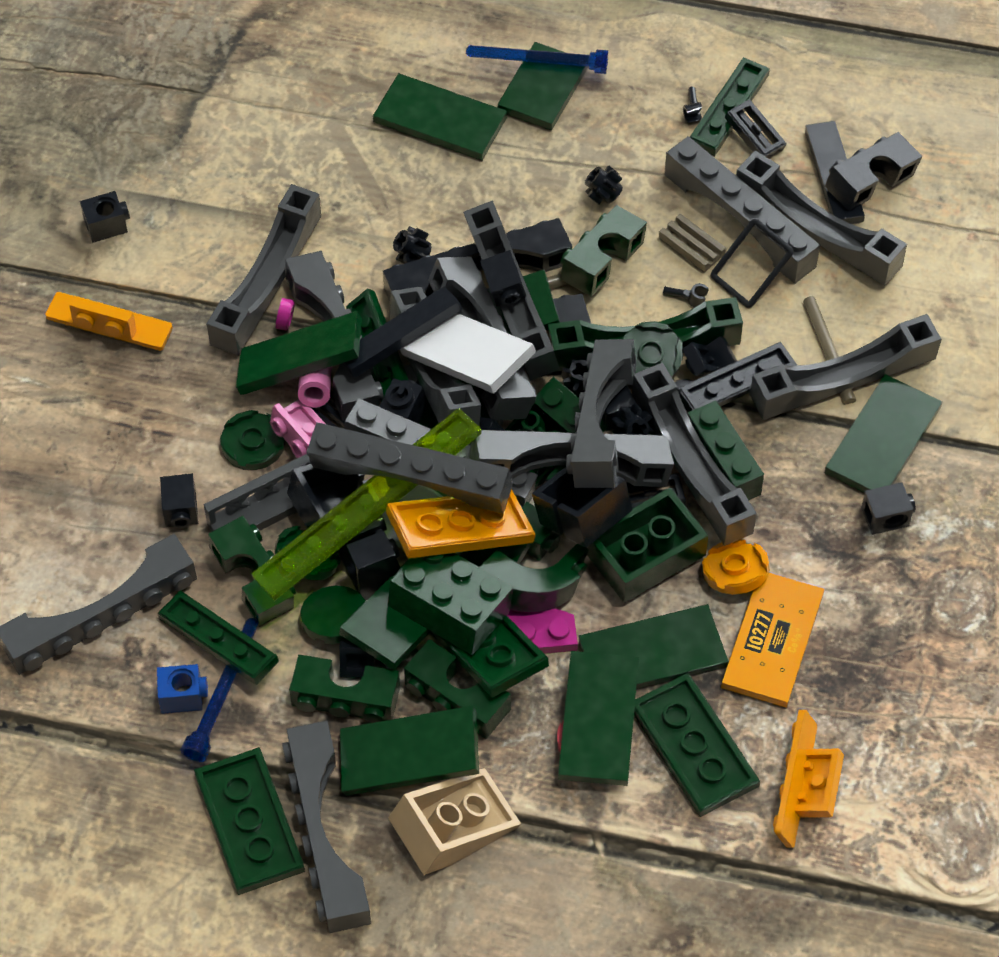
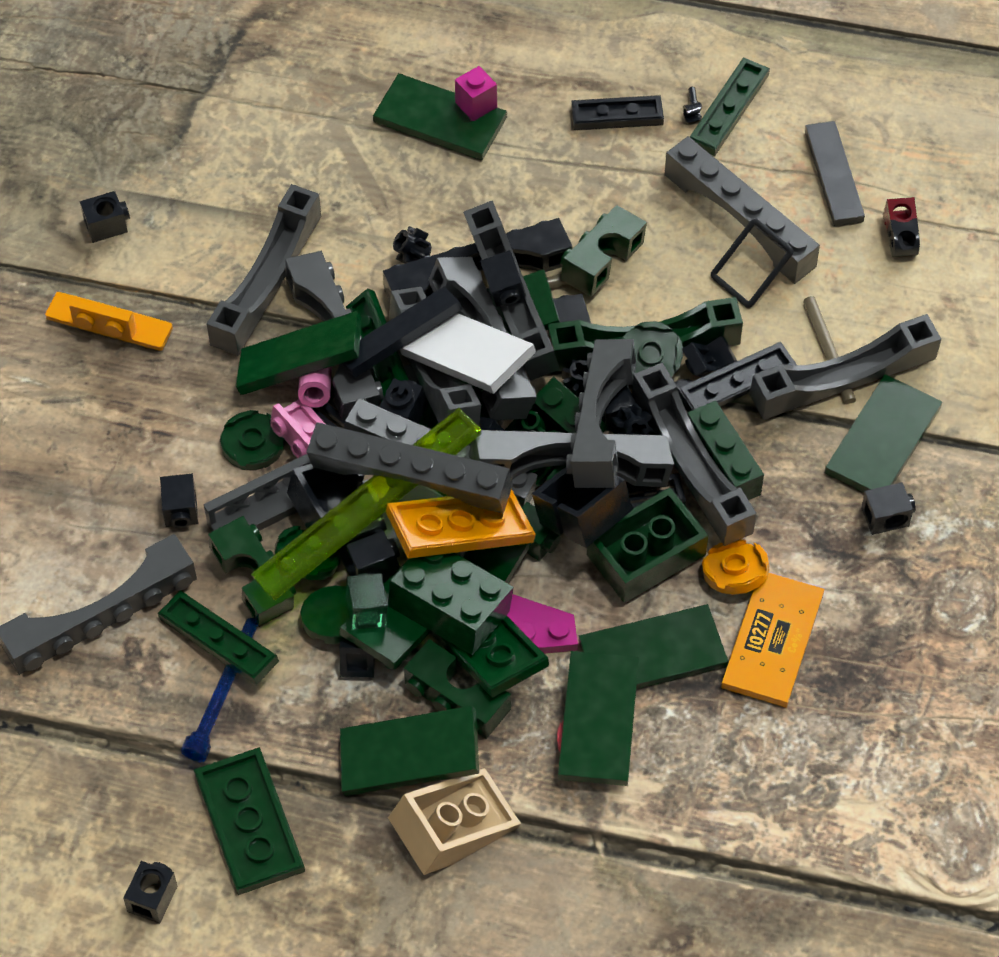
(150, 905): none -> black brick
(172, 678): blue brick -> none
(285, 314): dark pink tile -> none
(341, 889): dark grey arch -> none
(366, 601): none -> clear green brick
(370, 698): dark green arch -> none
(476, 93): none -> dark pink brick
(539, 588): dark green arch -> none
(541, 90): dark green tile -> none
(595, 61): clear blue piece -> none
(603, 185): black gear -> none
(617, 112): none -> black tile
(692, 295): black hand -> none
(694, 745): dark green tile -> none
(695, 239): dark tan tile -> none
(751, 132): black tile -> none
(809, 780): light orange bracket -> none
(855, 178): arch -> none
(869, 251): dark grey arch -> none
(902, 227): none -> black leg

